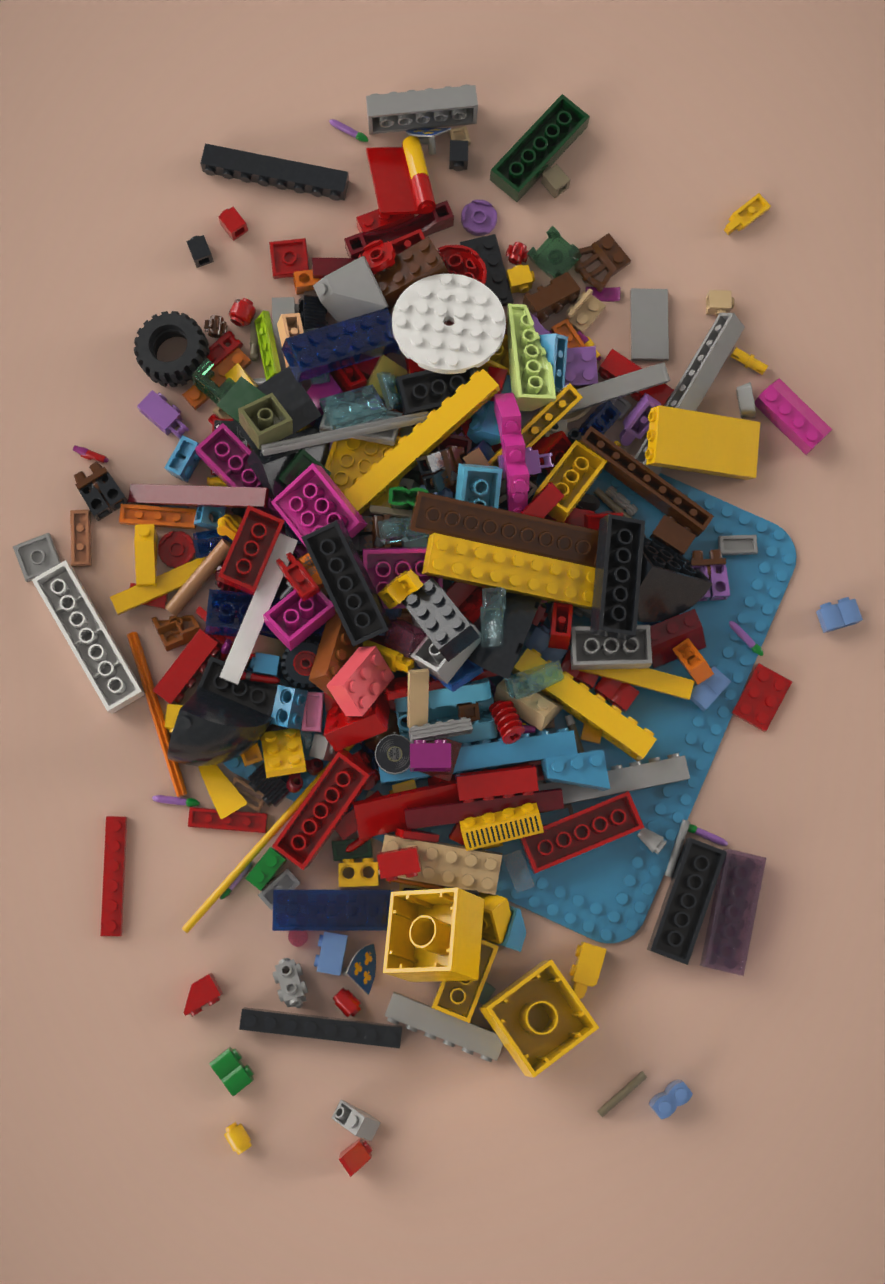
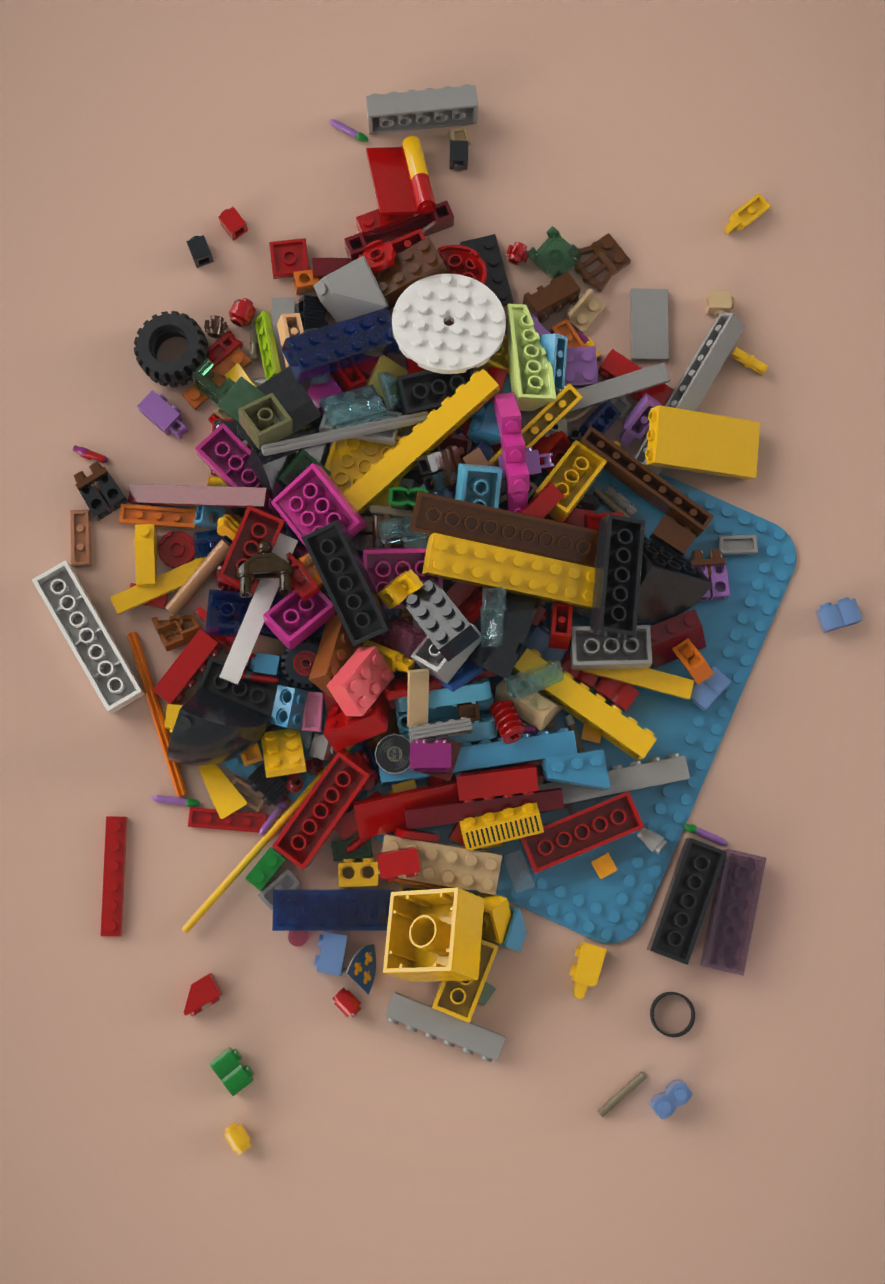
(36, 556): light grey tile -> none
(183, 459): dark azure brick -> none
(225, 649): magenta piece -> none
(237, 880): lavender piece -> none
(264, 566): none -> dark brown connector
(274, 172): black brick -> none
(274, 816): none -> medium lavender piece
(292, 988): light grey brick -> none
(320, 1027): black brick -> none
(355, 1156): red slope -> none
(356, 1120): light grey slope -> none
(427, 136): shield -> none
(479, 217): medium lavender tile -> none
(520, 278): yellow brick -> none
(539, 148): dark green brick -> none
(539, 1018): yellow brick -> none
(555, 180): dark tan brick -> none
(604, 866): none -> light orange tile
(607, 294): magenta sticker -> none
(677, 848): light grey bar -> none
(692, 1020): none -> black tyre
(746, 400): light grey piece -> none
(746, 638): medium lavender piece -> none
(761, 697): red plate -> none
(792, 416): dark pink slope -> none

